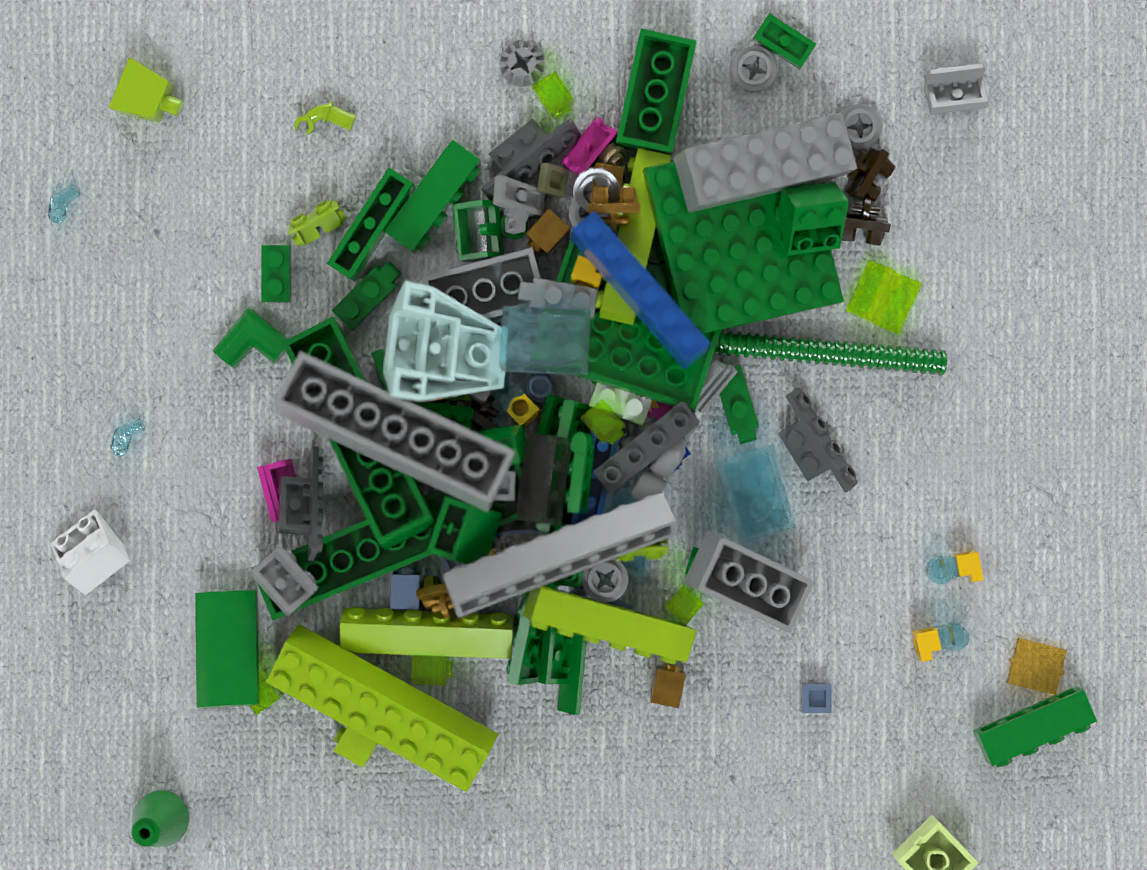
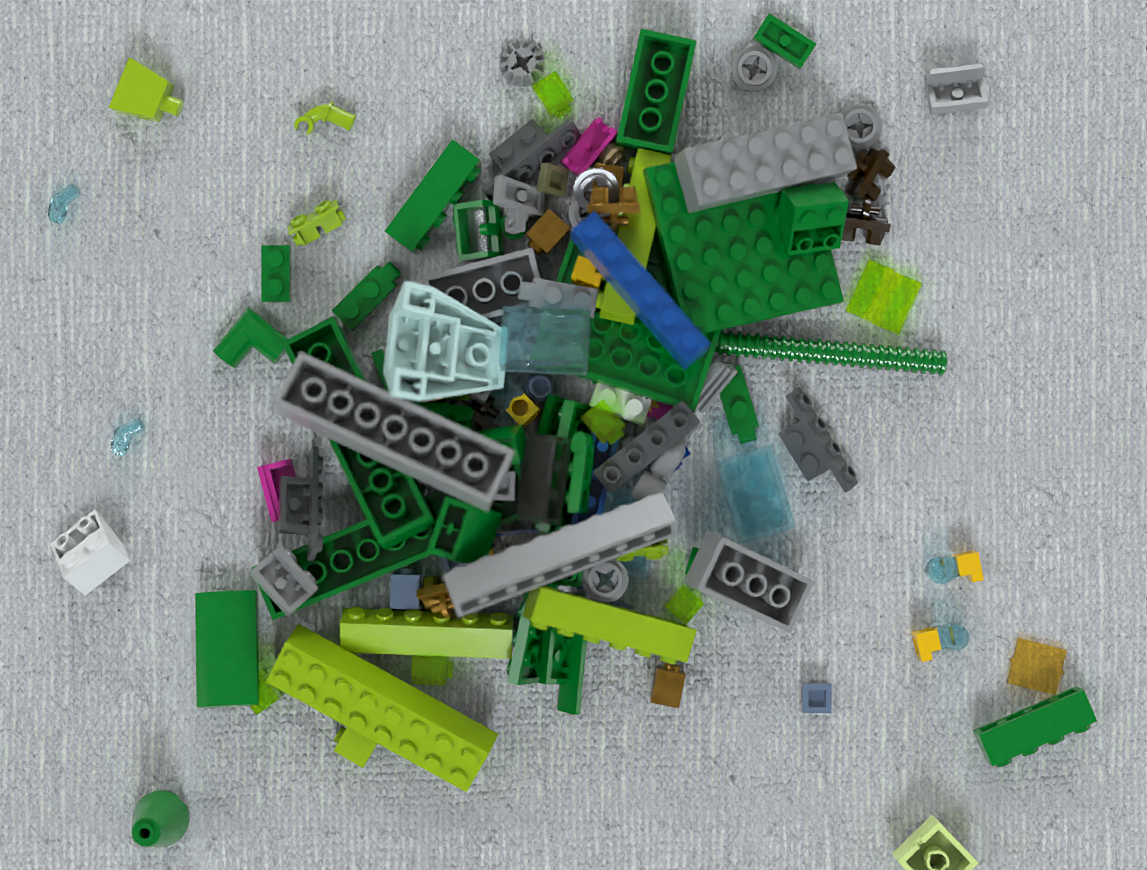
(370, 224): green brick -> none

